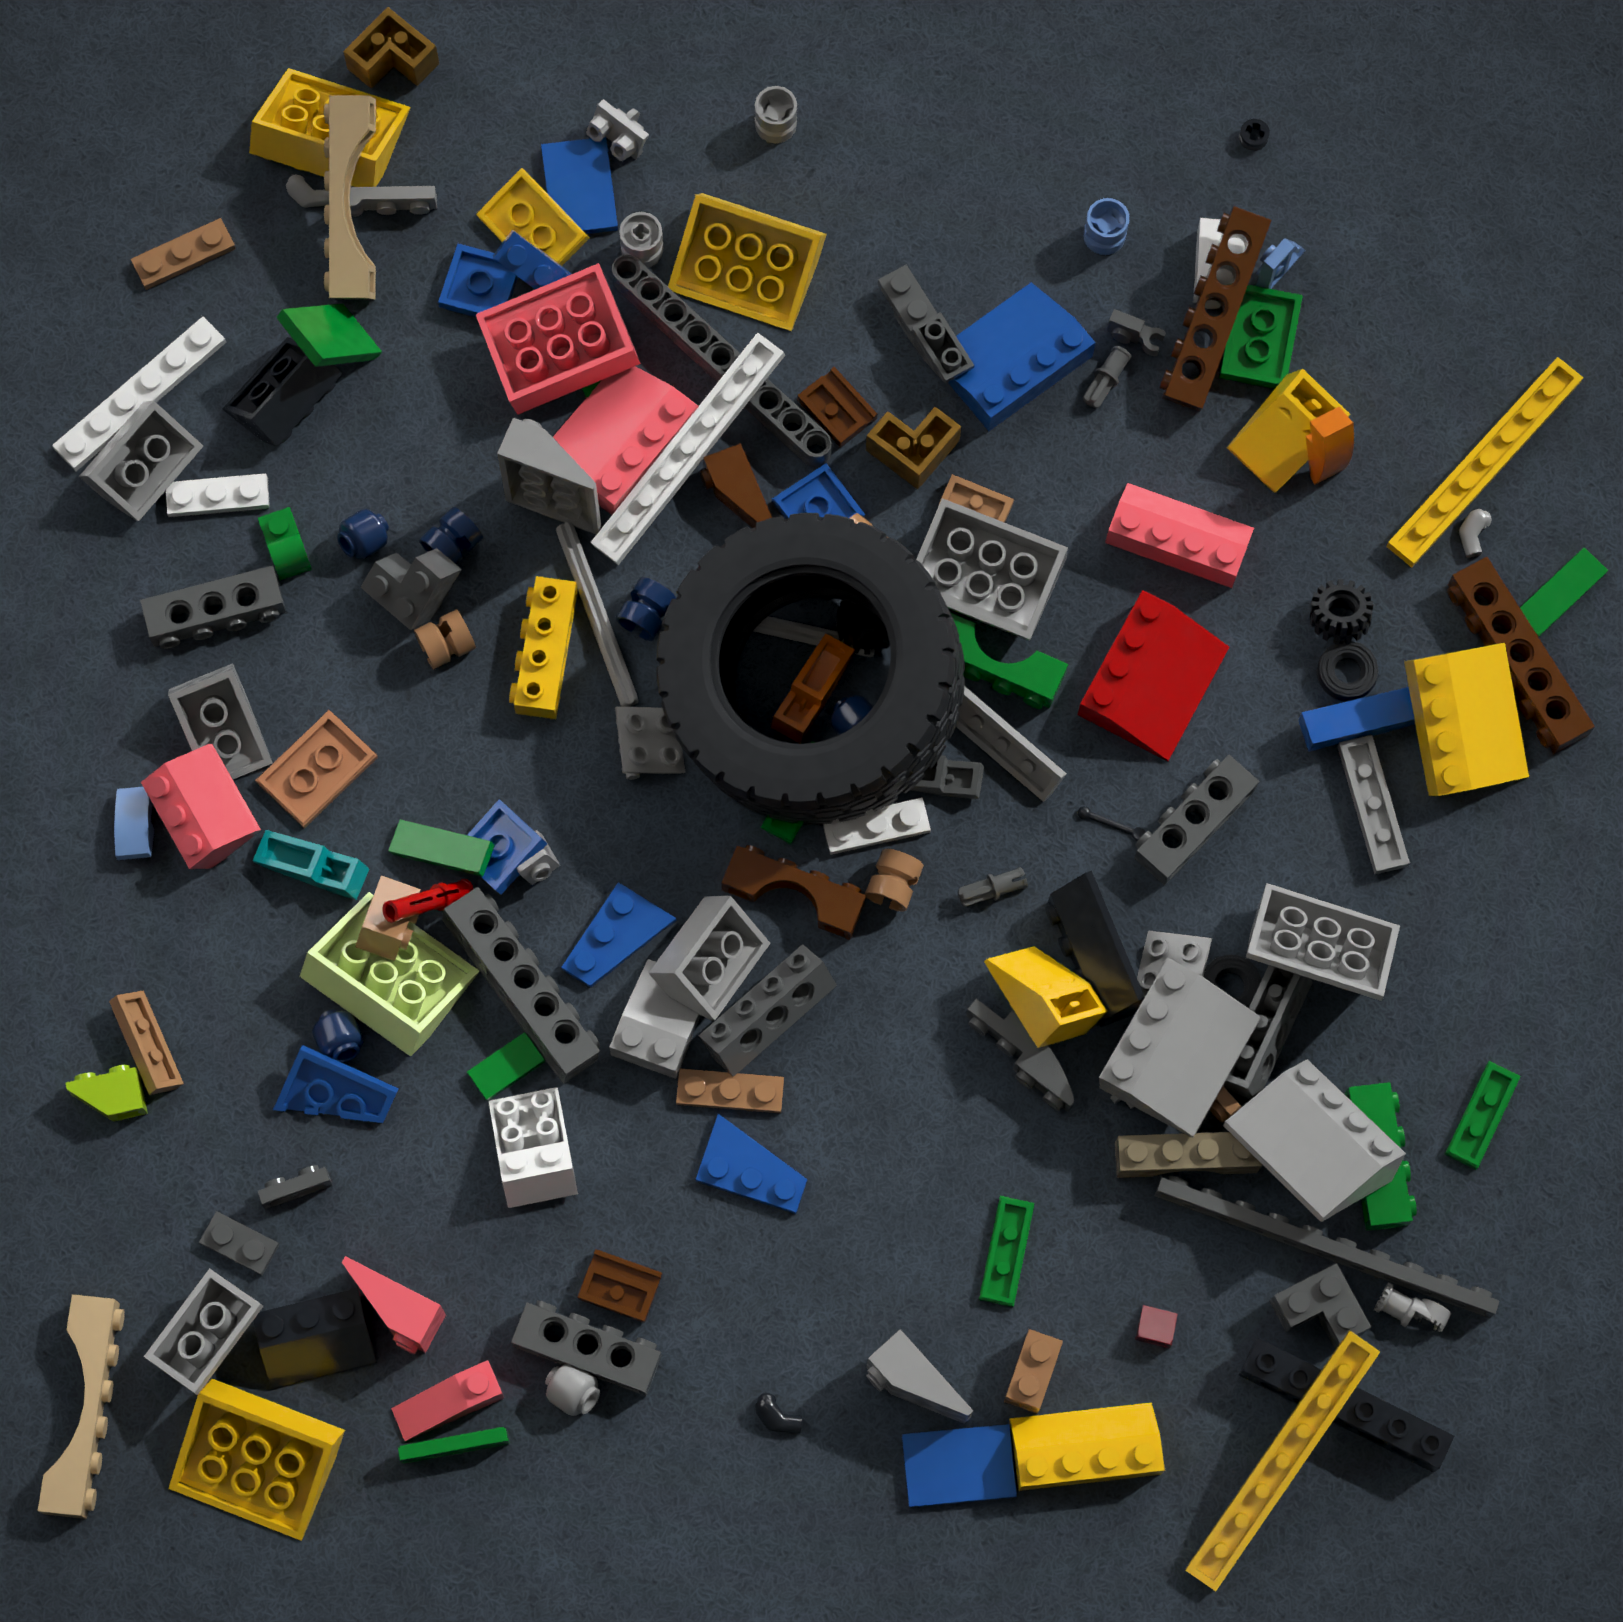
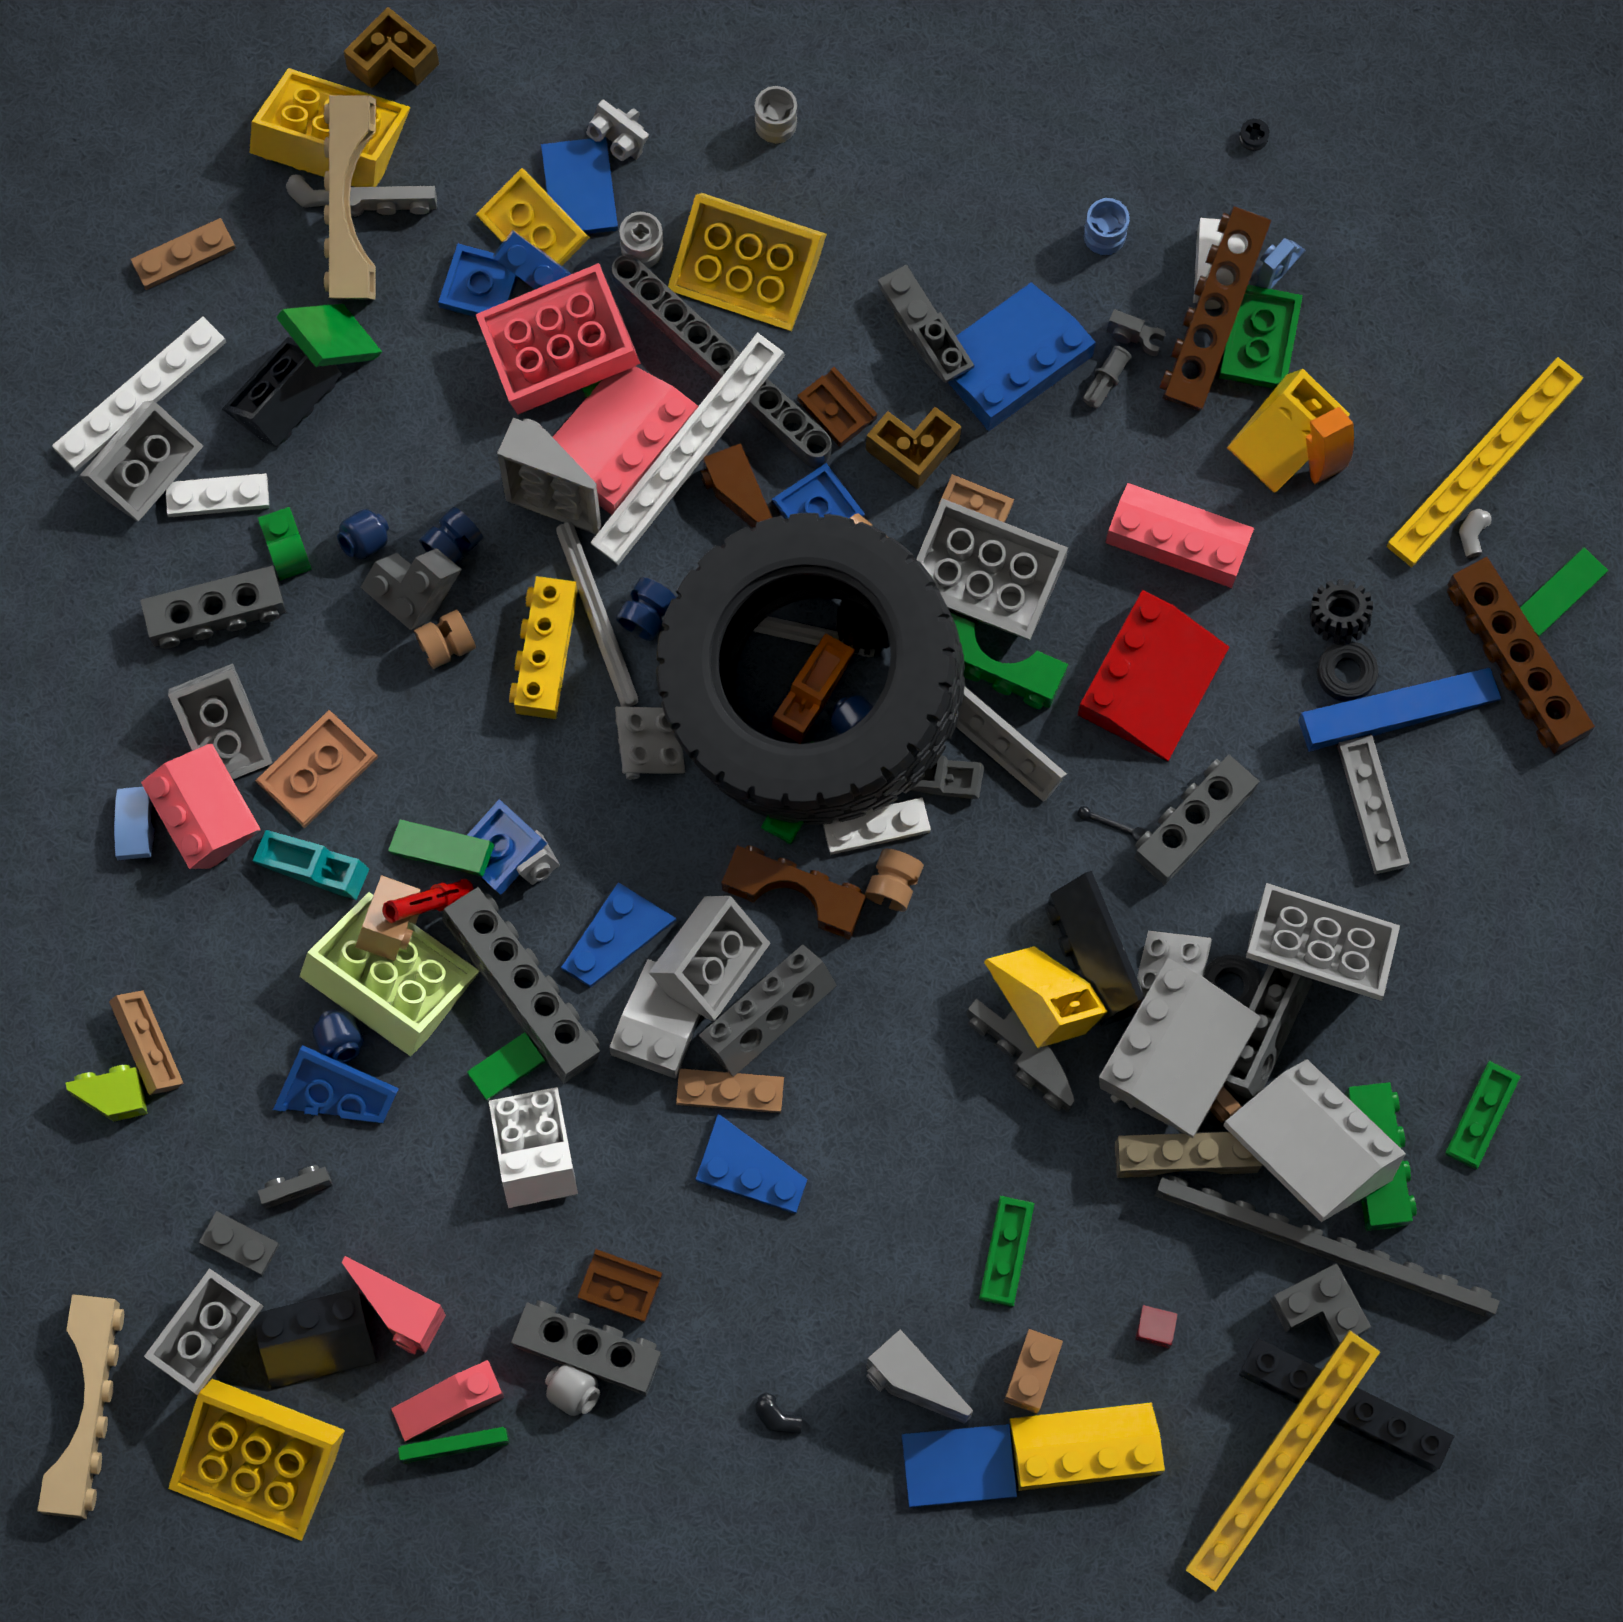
(992, 887): dark grey axle -> none
(1405, 1308): light grey connector -> none
(1466, 719): yellow slope -> none

